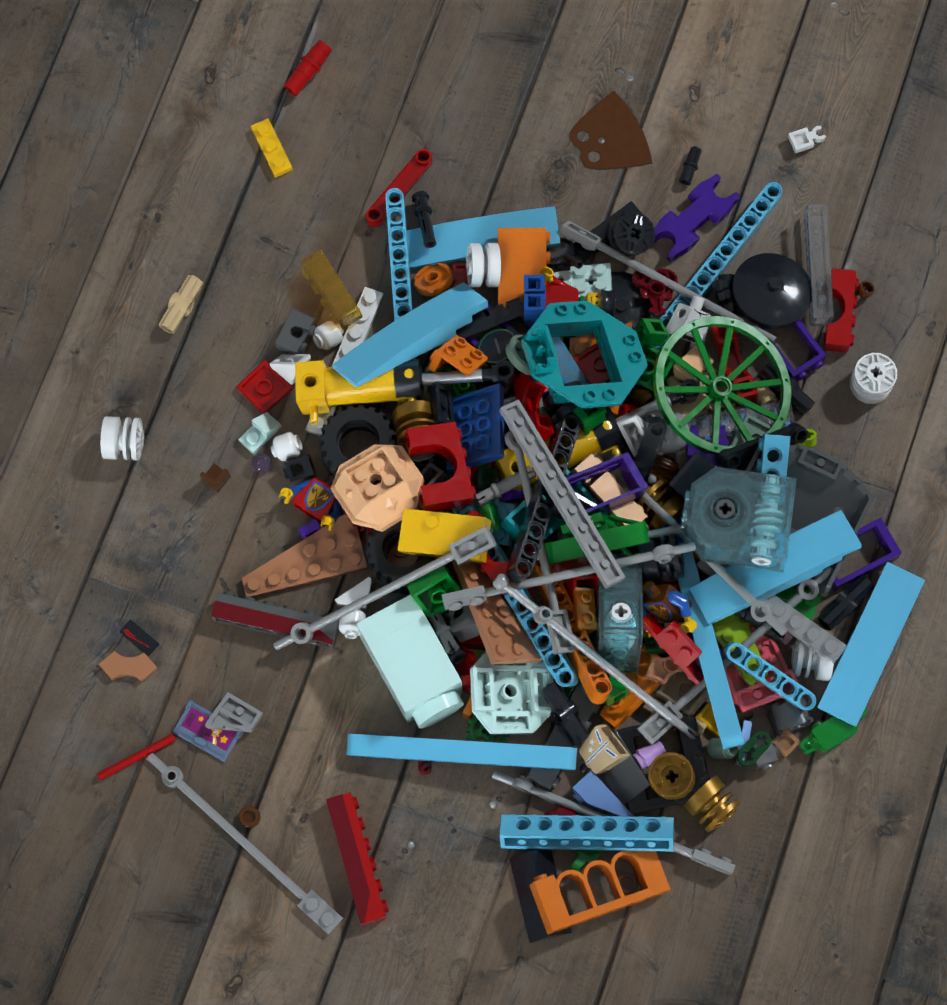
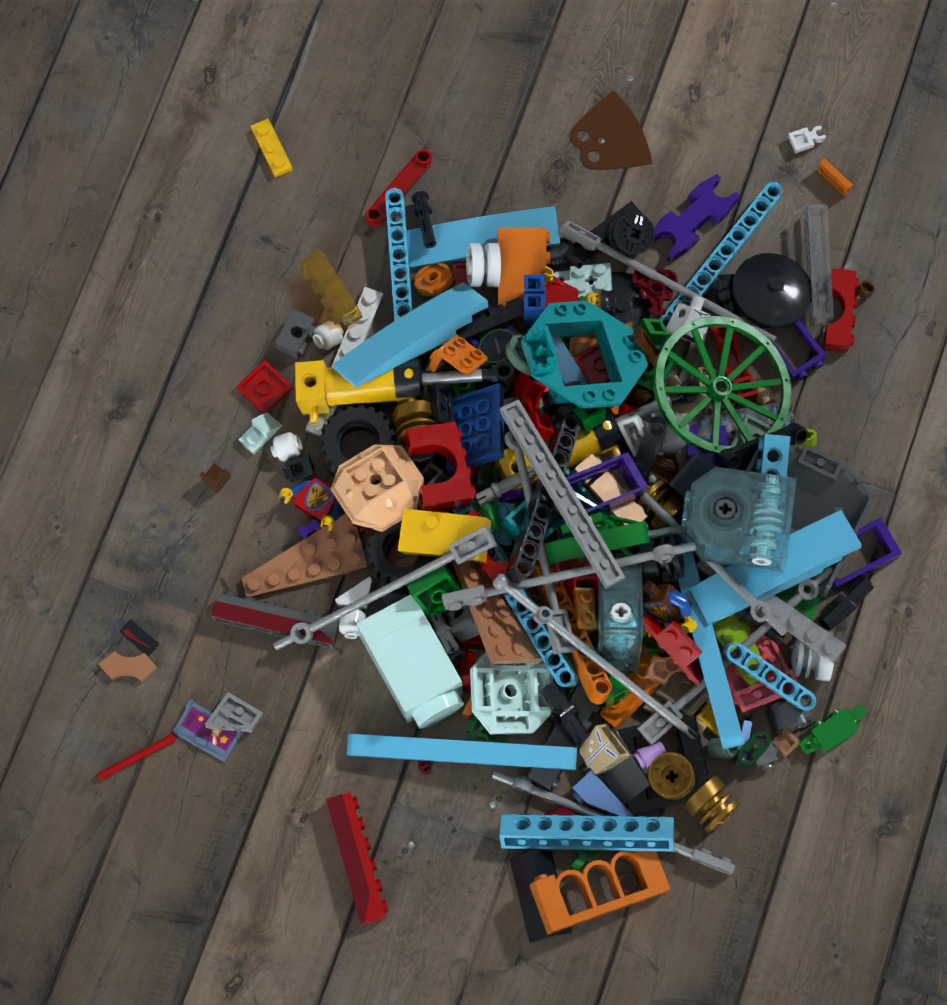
(123, 438): white wheel -> none
(181, 304): tan piece -> none
(249, 817): reddish brown tile -> none
(261, 462): clear purple plate -> none
(285, 365): white slope -> none
(307, 68): red piece -> none
(310, 903): light grey bar -> none
(646, 344): none -> reddish brown tile
(690, 166): black axle -> none
(694, 359): light nougat slope -> none
(799, 400): black piece -> none
(834, 177): none -> orange tile
(869, 388): white wheel -> none
(871, 644): medium azure slope -> none

